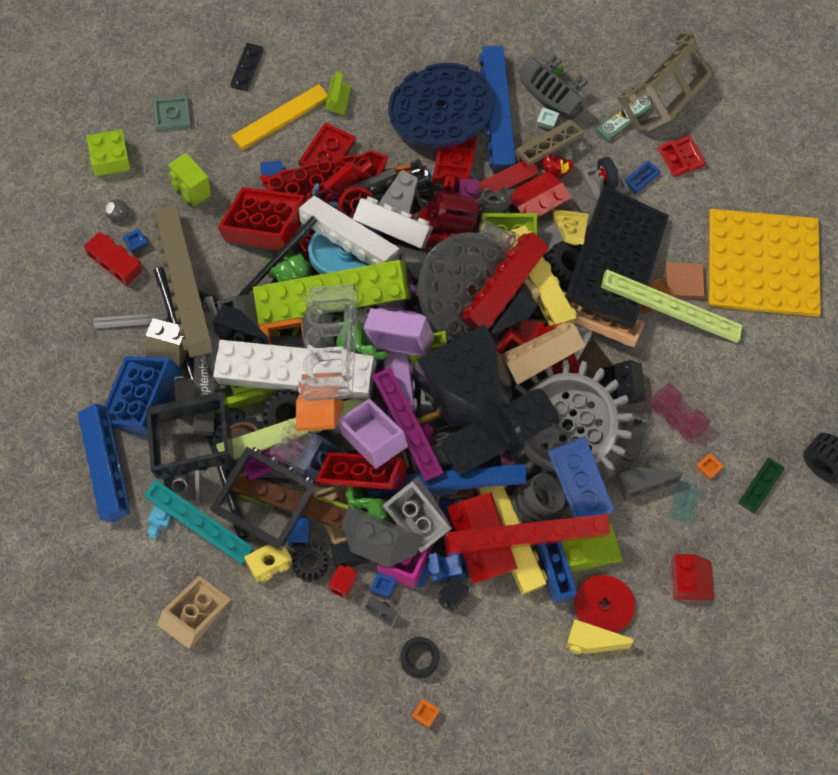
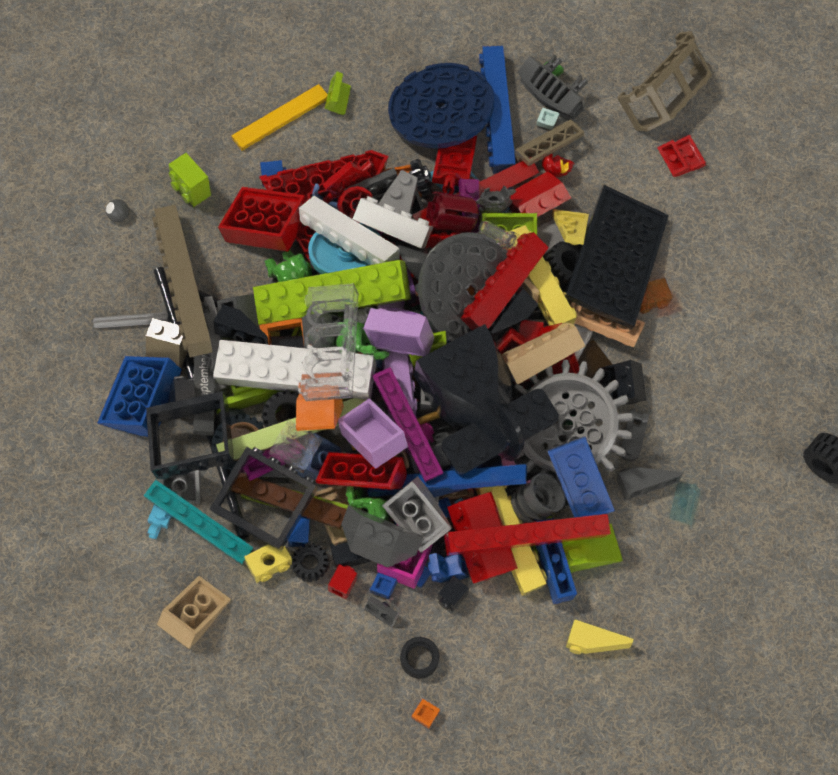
(104, 463): blue brick -> none
(108, 152): lime brick -> none
(113, 258): red brick -> none
(135, 241): blue plate -> none
(171, 113): sand green tile -> none
(247, 66): black plate -> none
(301, 232): black bar -> none
(327, 145): red plate -> none
(606, 174): plate -> none
(607, 588): red piece -> none
(620, 120): tile -> none
(657, 172): blue tile -> none
(671, 306): yellowish green tile -> none
(685, 280): nougat tile -> none
(689, 425): clear pink arch -> none
(691, 577): red slope -> none
(709, 466): orange tile -> none
(761, 485): dark green tile -> none
(764, 262): yellow plate -> none

